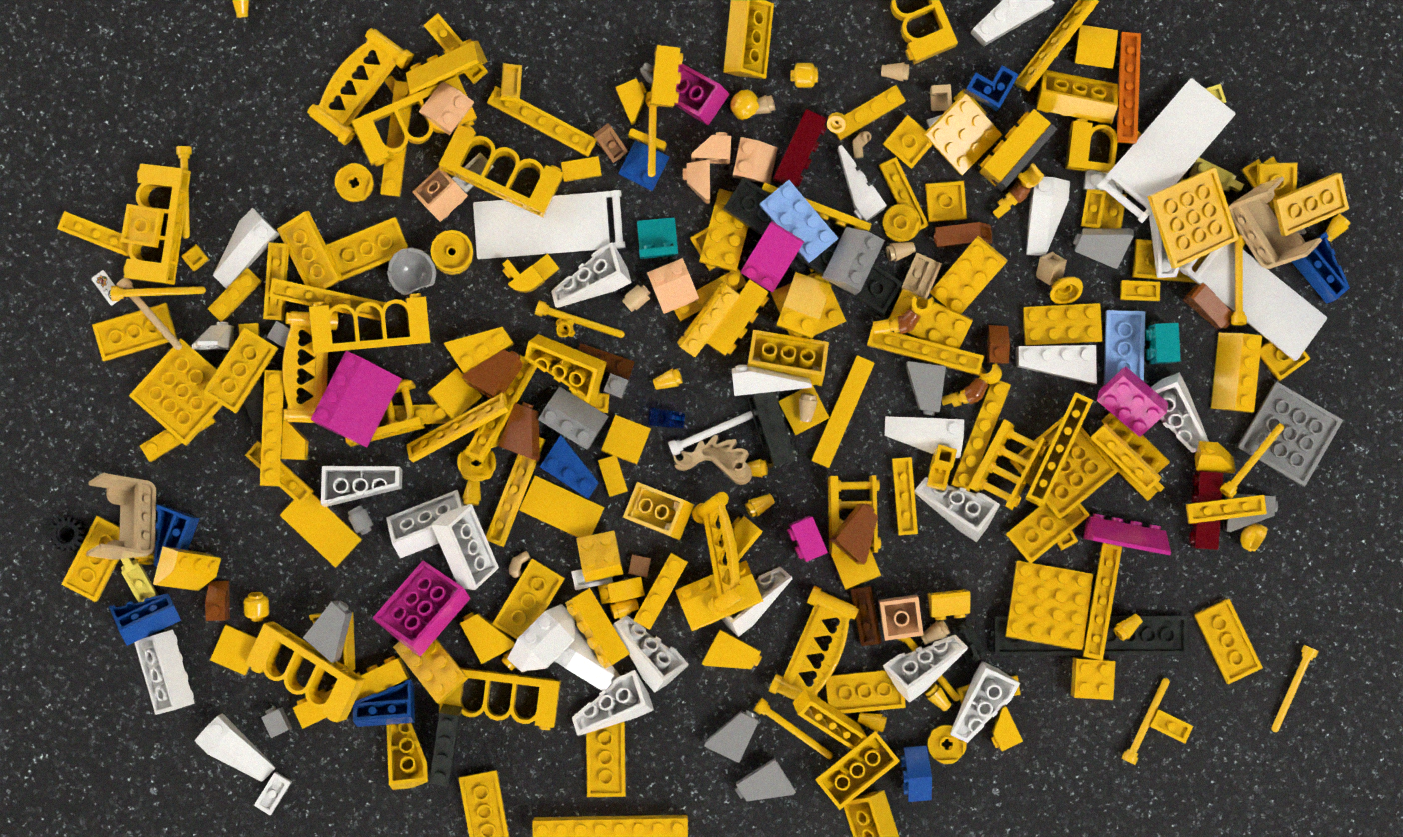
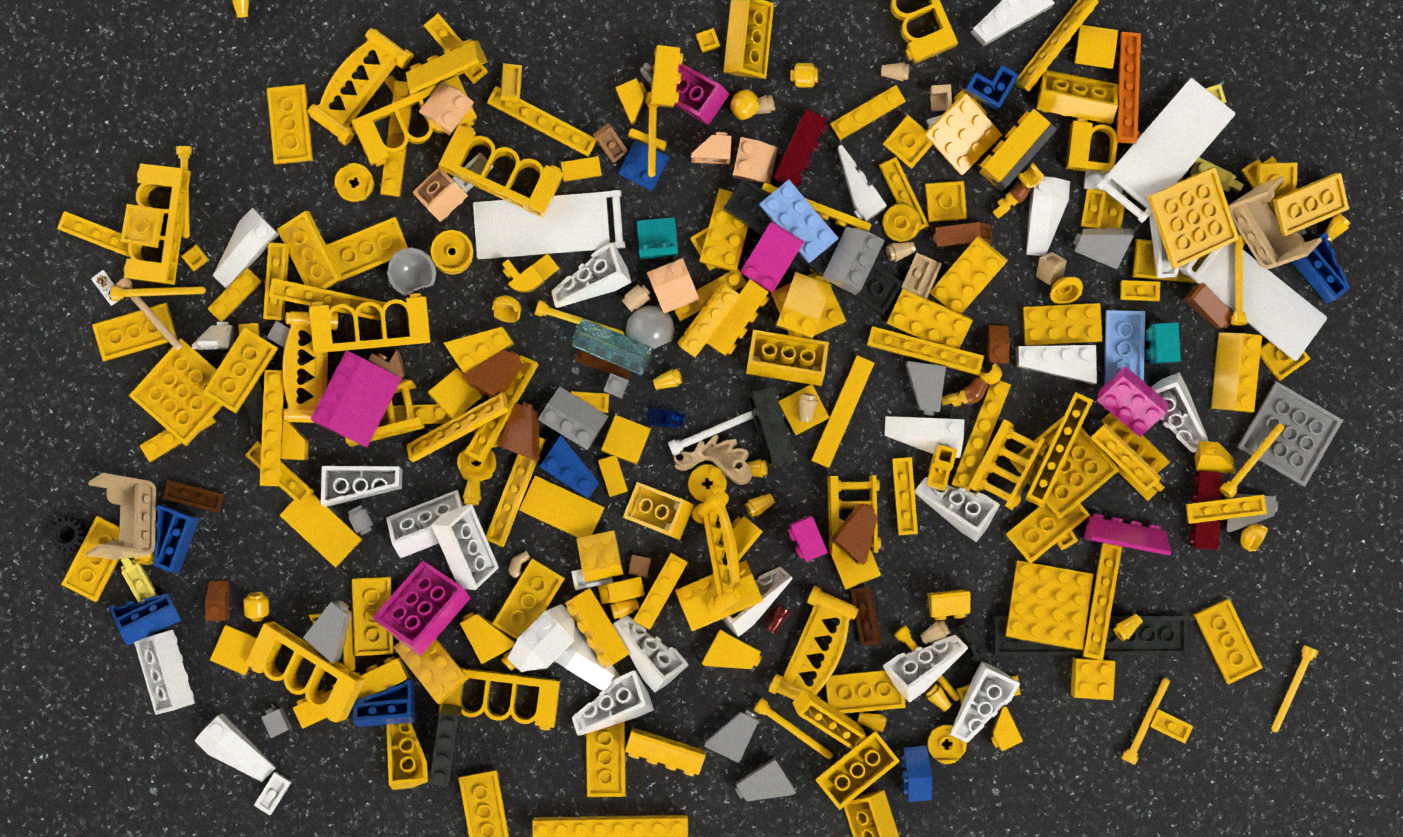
(185, 569): yellow slope -> none
(193, 496): none -> reddish brown plate
(289, 124): none -> yellow tile
(367, 600): none -> yellow tile
(395, 365): none -> medium nougat slope
(506, 309): none -> yellow hair
(561, 332): yellow plate -> none
(567, 365): yellow wedge -> none
(612, 346): none -> clear light blue brick
(650, 326): none -> light grey cylinder
(665, 751): none -> yellow slope
(698, 178): light nougat slope -> none
(699, 475): none -> yellow plate
(708, 40): none -> yellow tile
(757, 380): white wedge -> none
(777, 620): none -> clear red pin
(836, 122): yellow tile -> none
(858, 142): tan arm -> none
(901, 617): light nougat slope -> none
(905, 322): piece -> none

